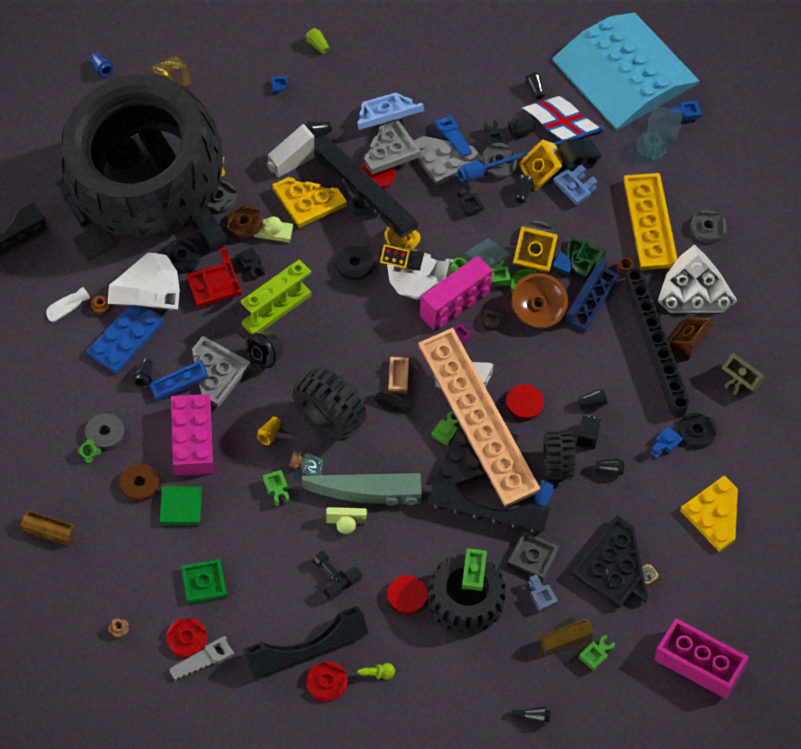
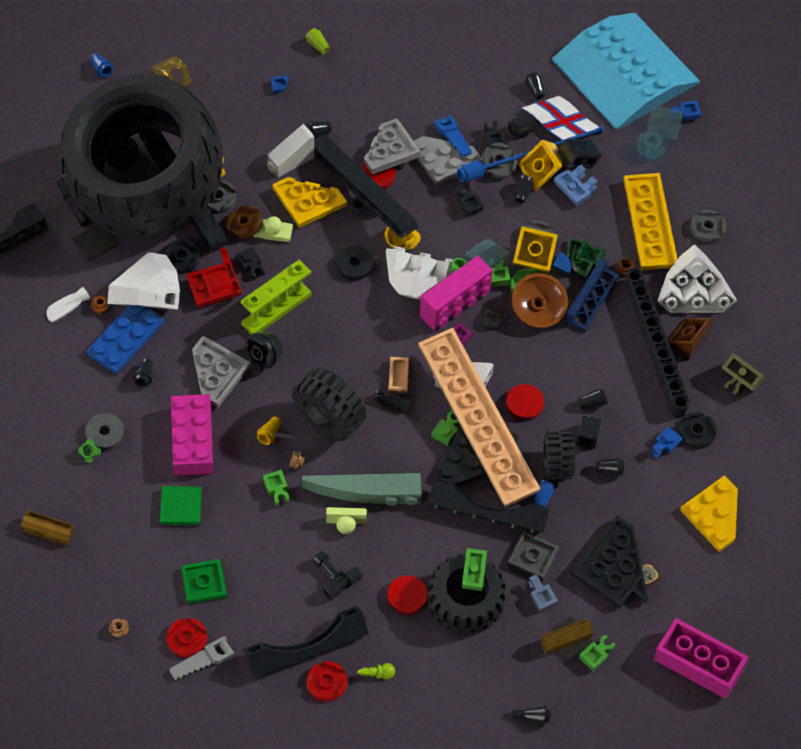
(137, 472): reddish brown tile -> none
(179, 380): blue tile -> none
(312, 465): clear light blue tile -> none
(386, 109): light blue wing -> none
(401, 256): black slope -> none

